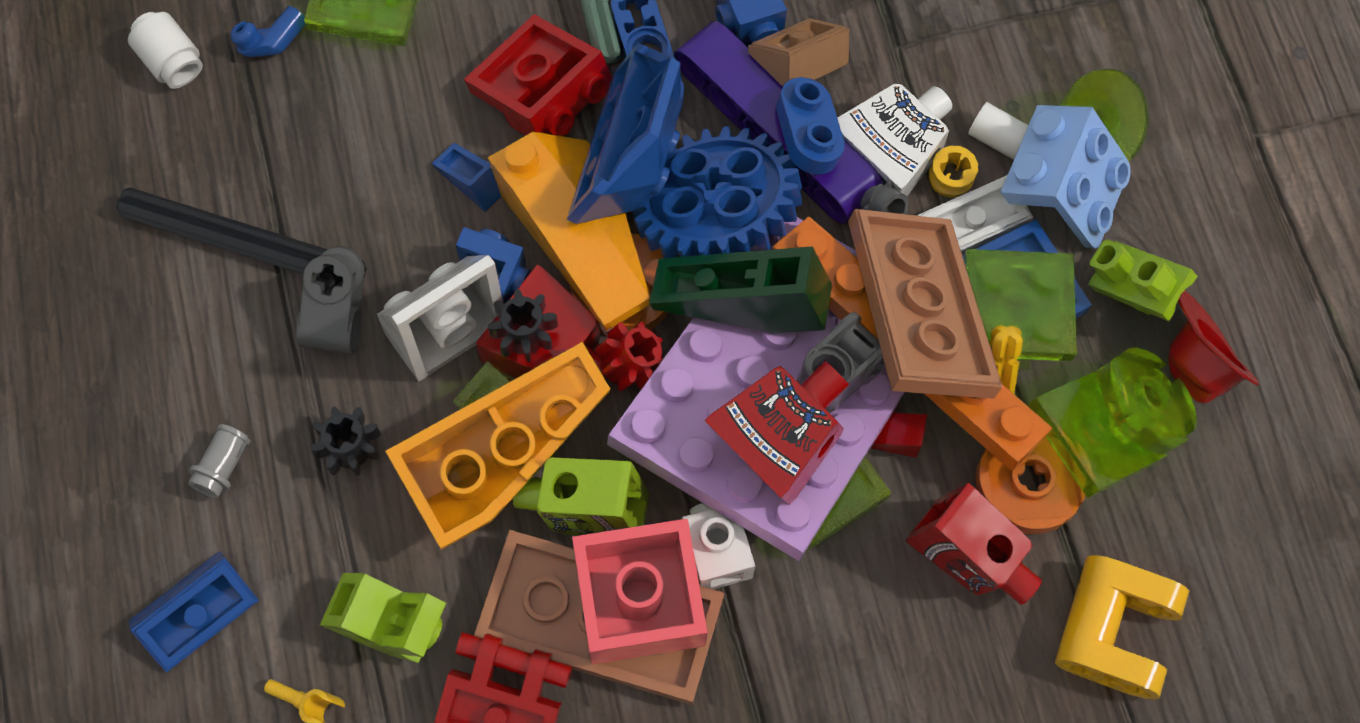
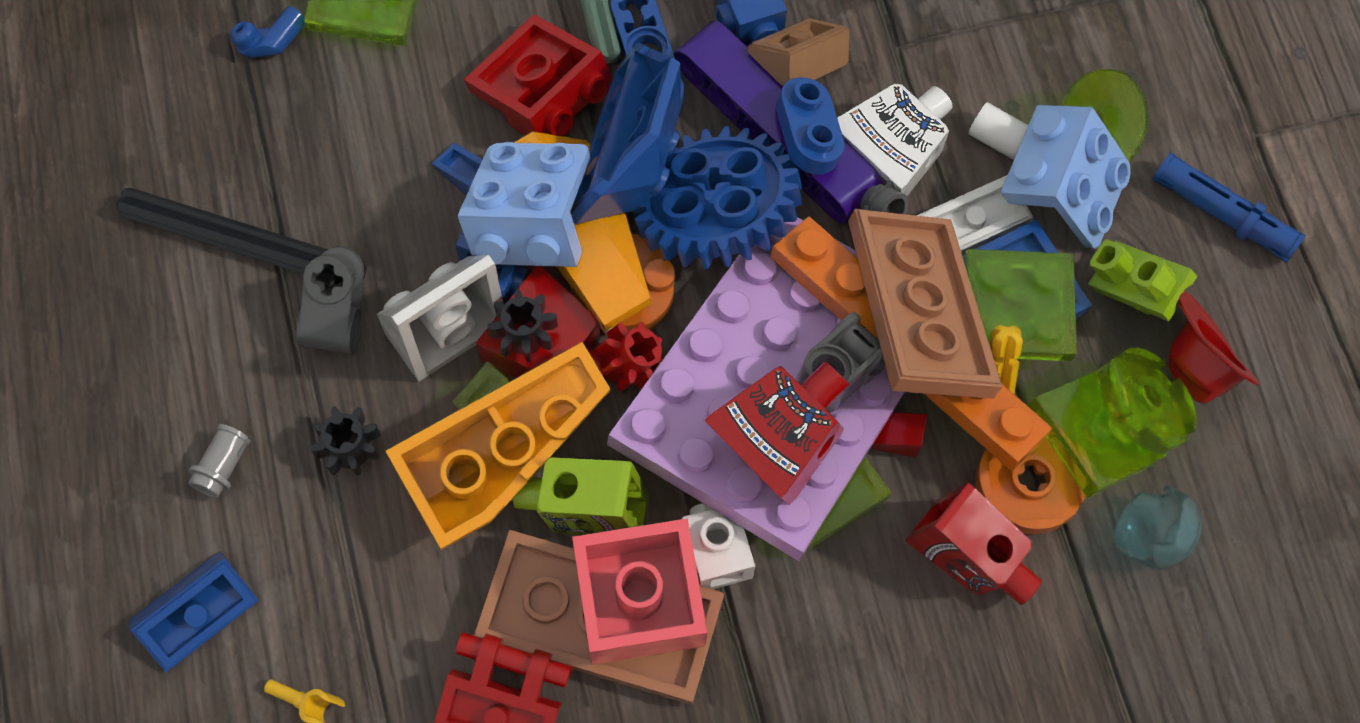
(165, 49): white brick -> none
(384, 616): lime brick -> none
(524, 203): none -> light blue bracket
(747, 289): dark green slope -> none
(963, 159): yellow bush -> none
(1095, 618): yellow connector -> none
(1159, 528): none -> clear light blue hair
(1236, 212): none -> blue pin

